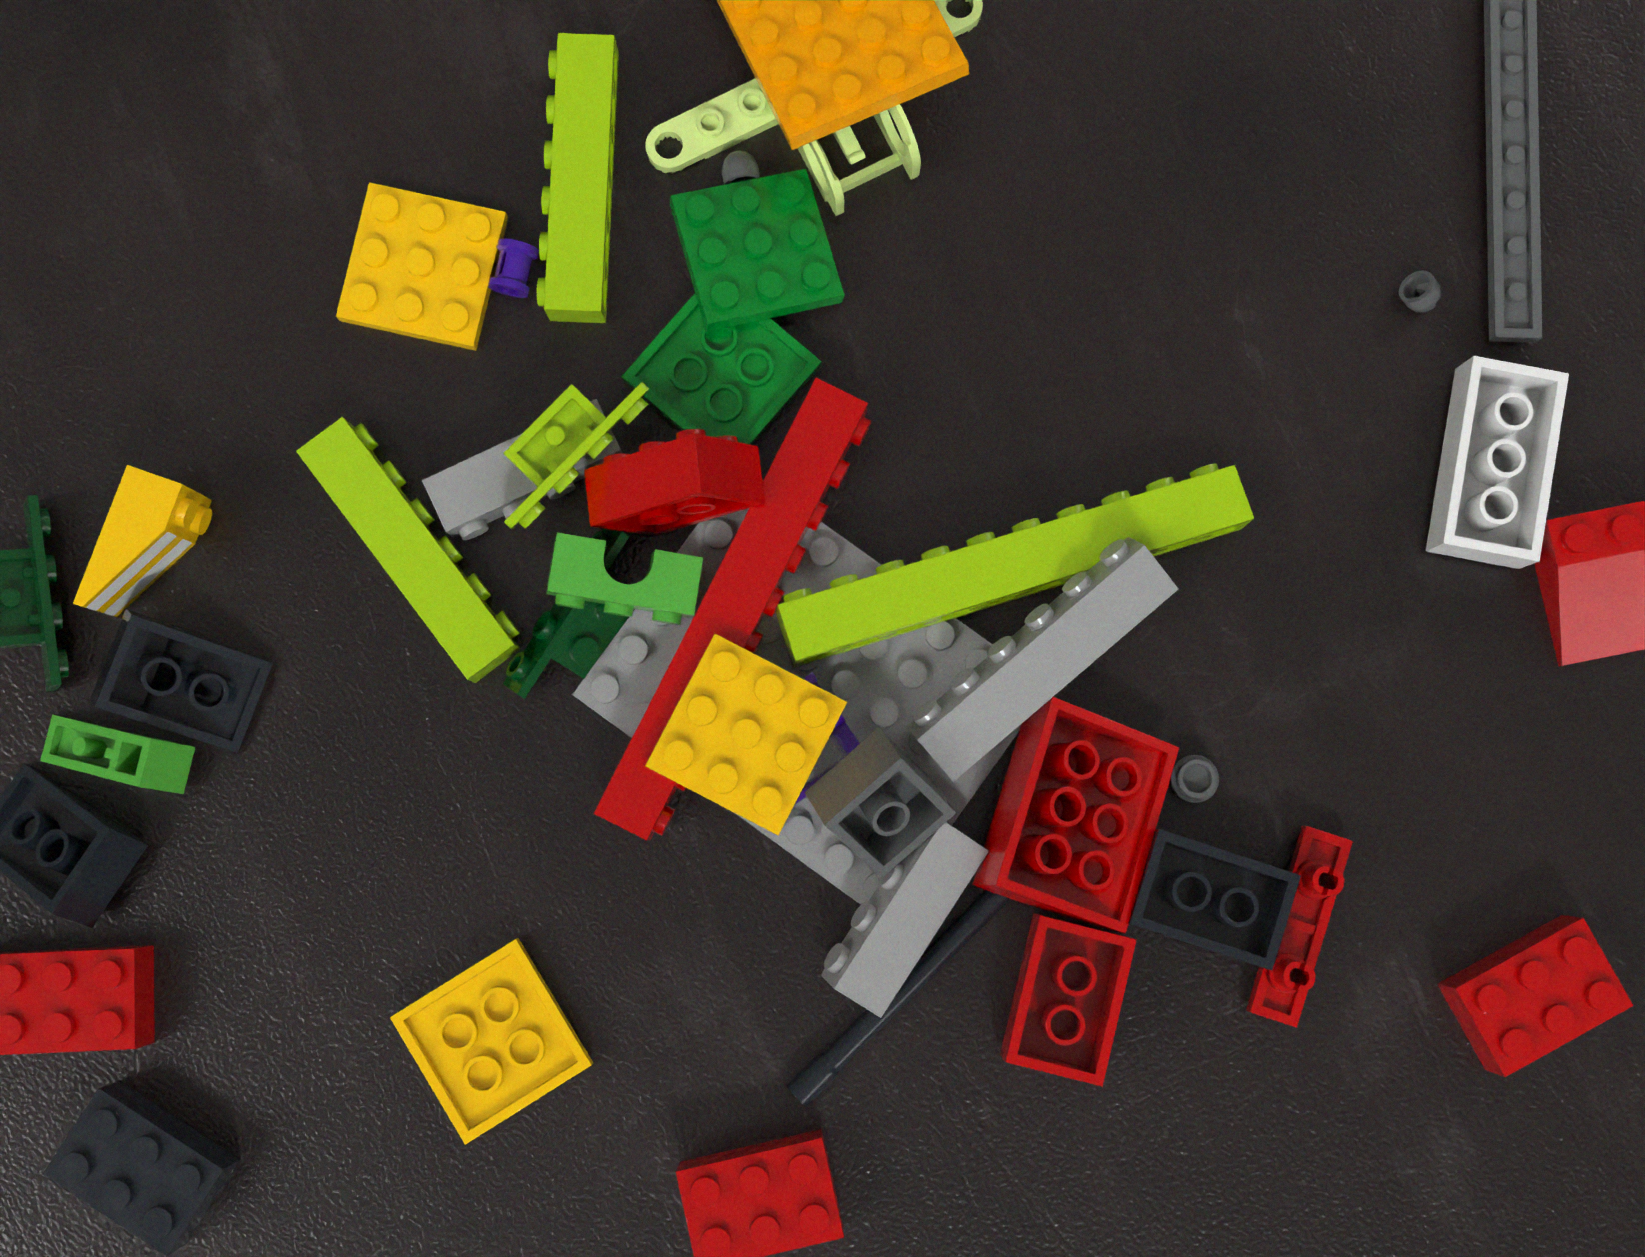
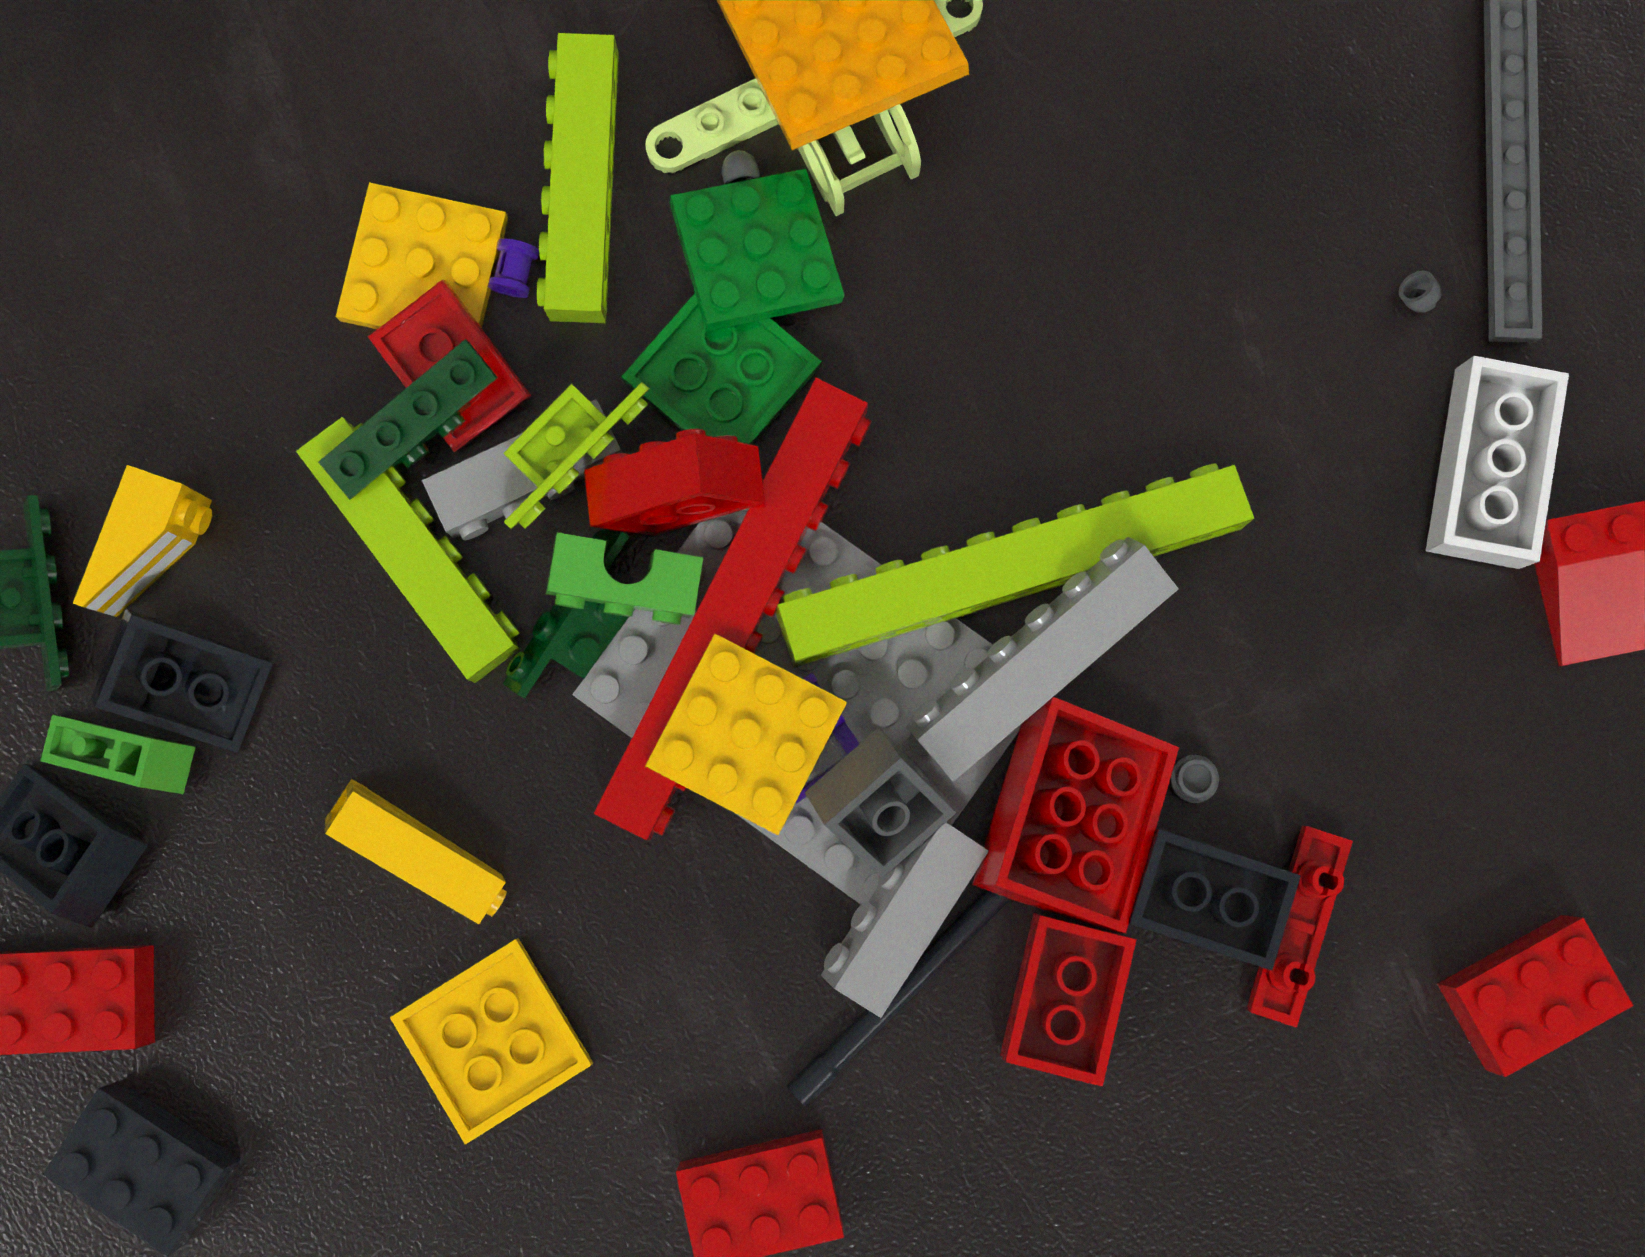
(410, 420): none -> dark green bracket
(414, 852): none -> yellow slope
(427, 333): none -> red tile

